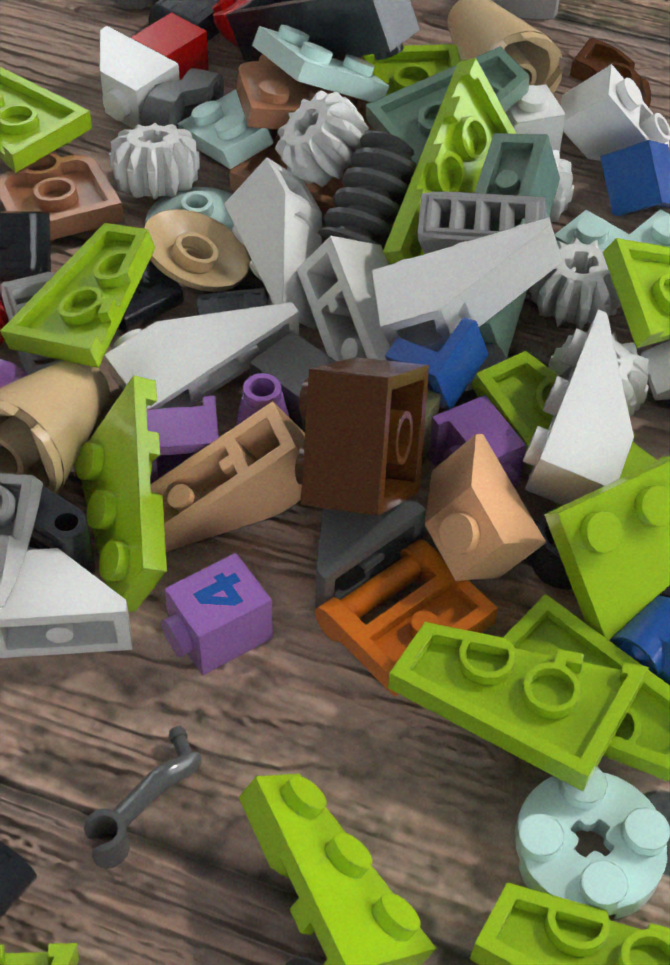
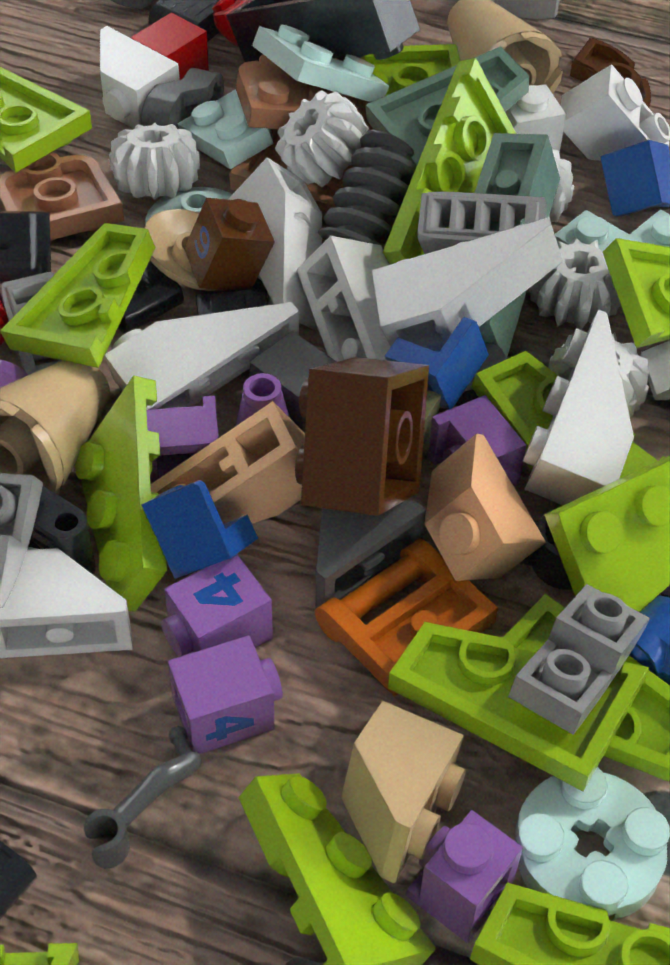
(192, 529): none -> blue panel
(224, 694): none -> medium lavender brick
(228, 244): none -> reddish brown brick
(396, 782): none -> tan slope
(465, 874): none -> medium lavender brick
(579, 658): none -> light grey slope

